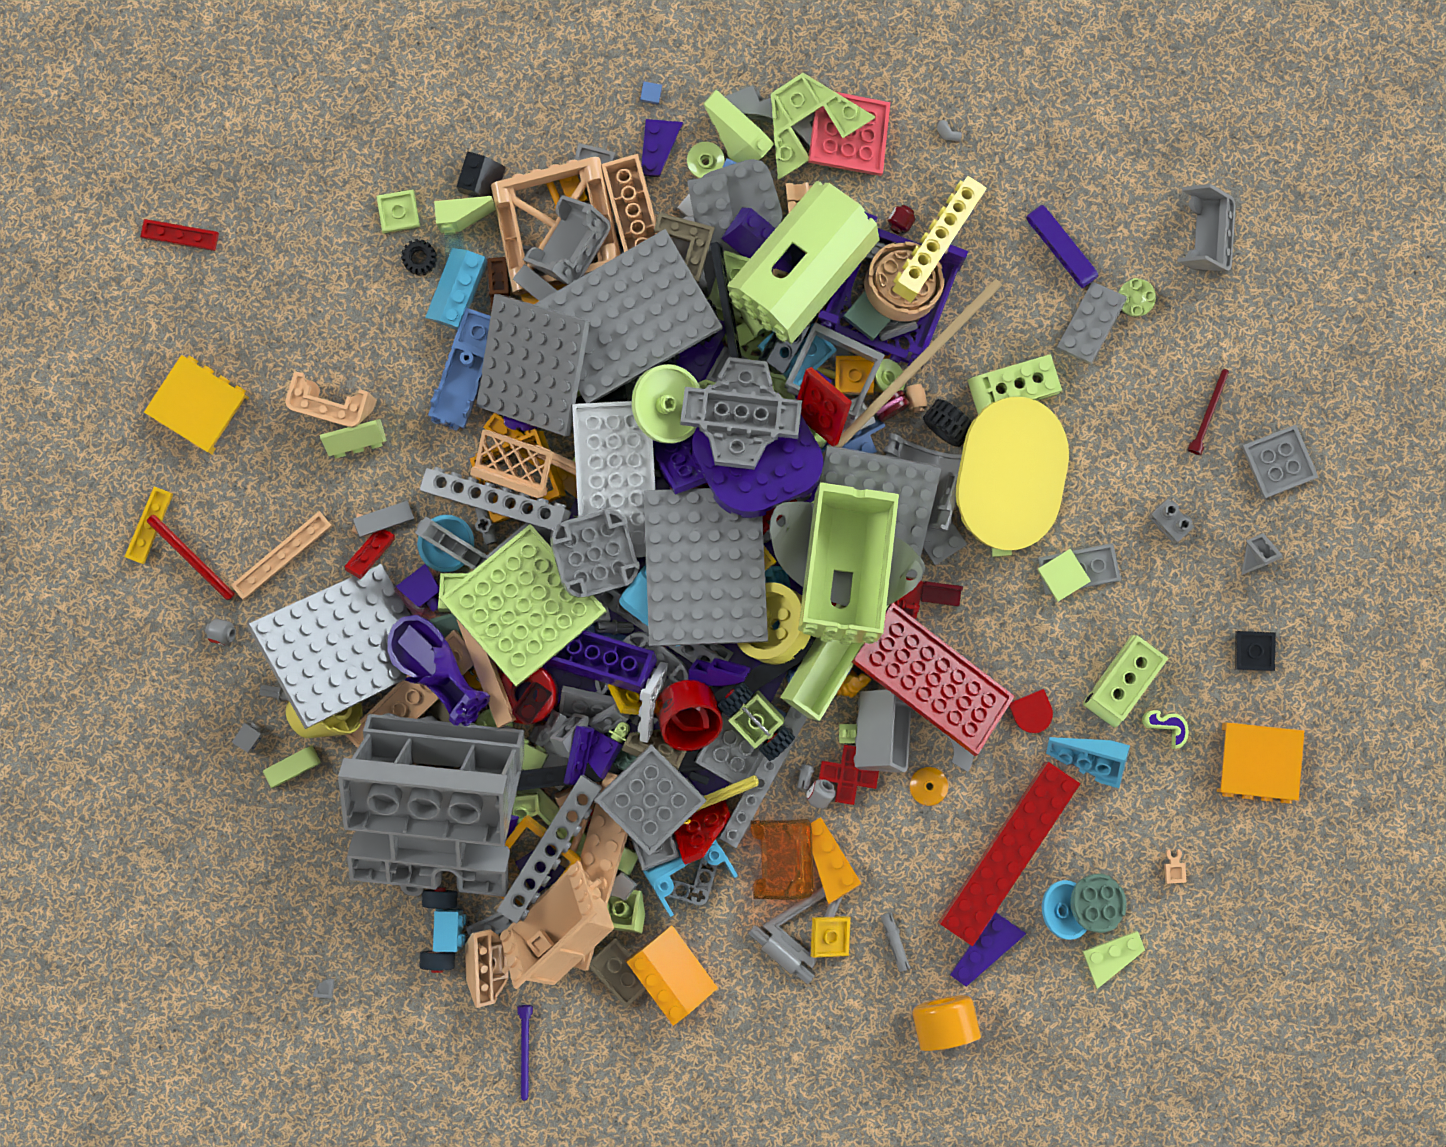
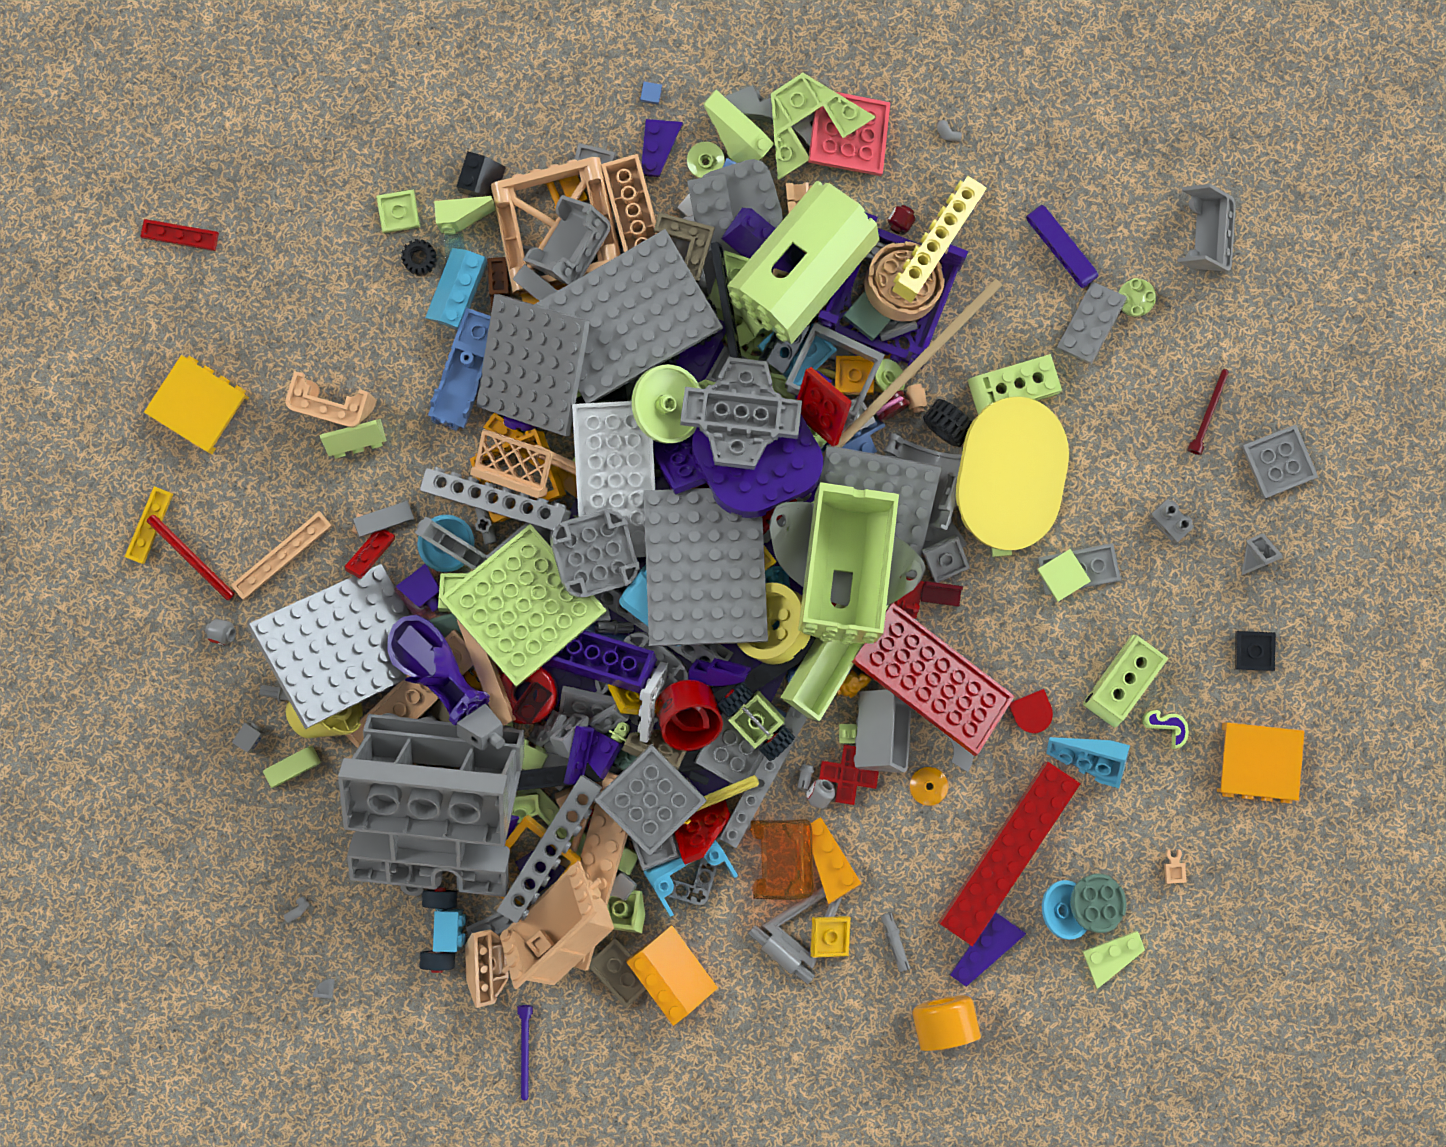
(303, 904): none -> light grey arm
(481, 729): none -> light grey torso
(945, 558): none -> light grey tile

